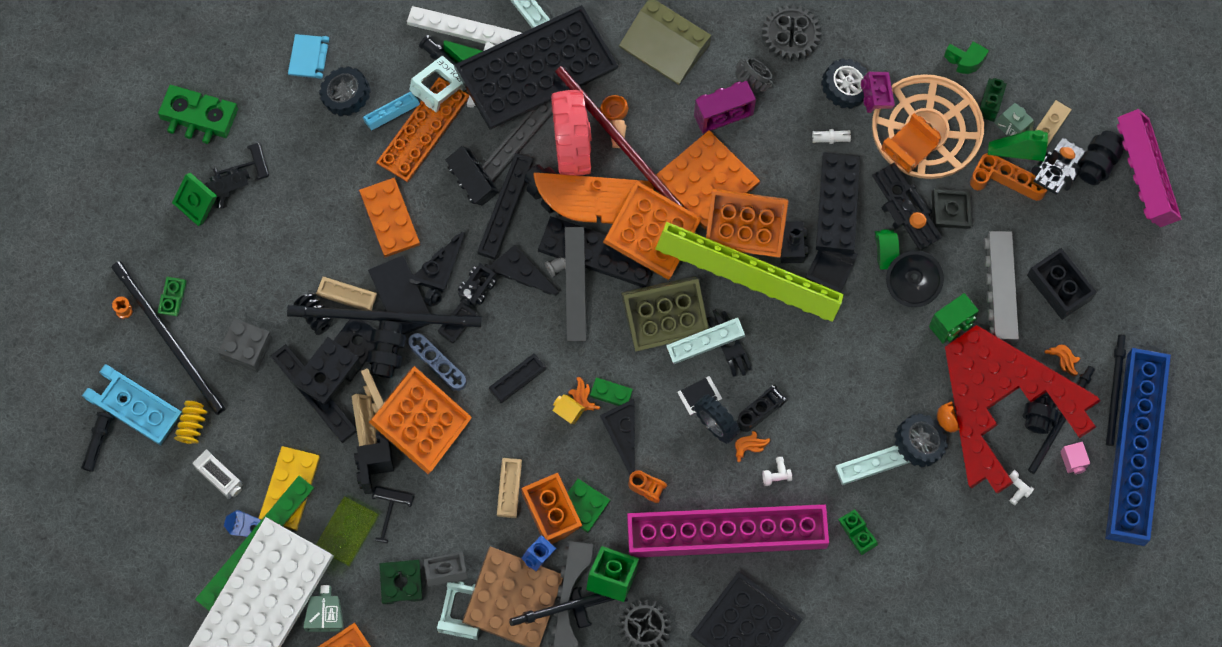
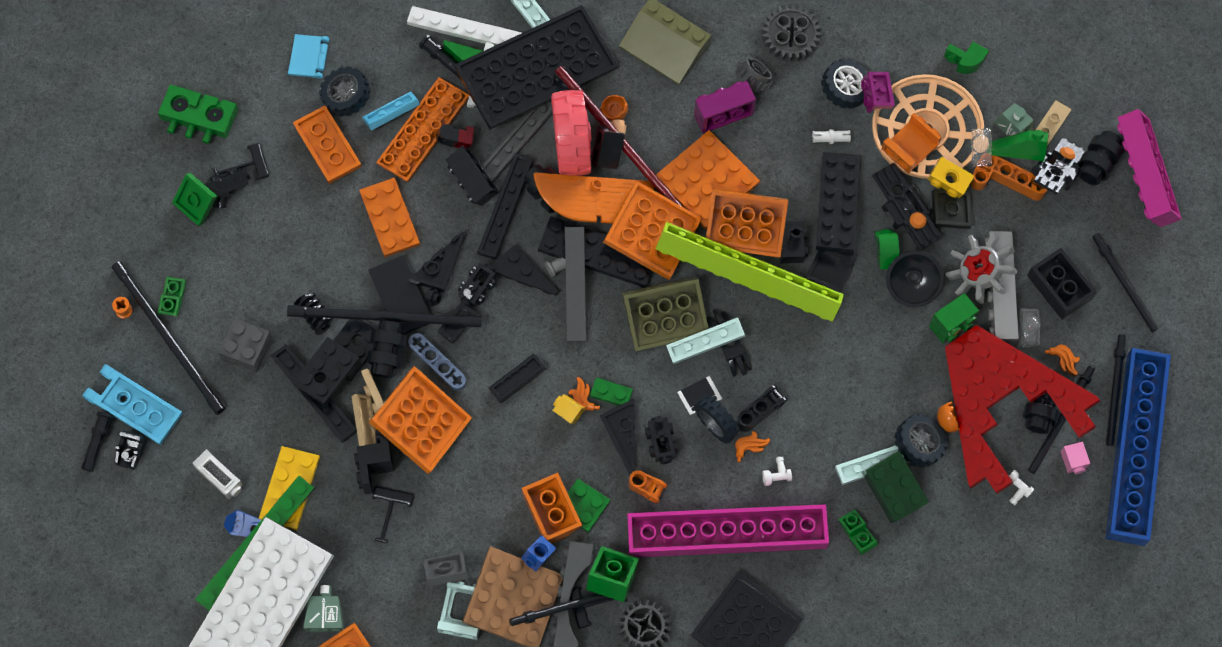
(129, 449): none -> black hand
(190, 422): yellow piece -> none
(327, 144): none -> orange plate
(346, 294): tan plate -> none
(347, 530): clear neon green tile -> none
(390, 572): dark green brick -> none
(447, 71): light aqua window -> none
(454, 137): none -> leg
(509, 488): tan plate -> none
(607, 148): none -> black panel
(660, 434): none -> black brick
(895, 487): none -> dark green brick
(960, 176): none -> yellow brick
(981, 147): none -> clear tile
(981, 267): none -> light grey gear
(992, 98): dark green hips -> none
(1029, 327): none -> clear tile
(1105, 251): none -> black bar

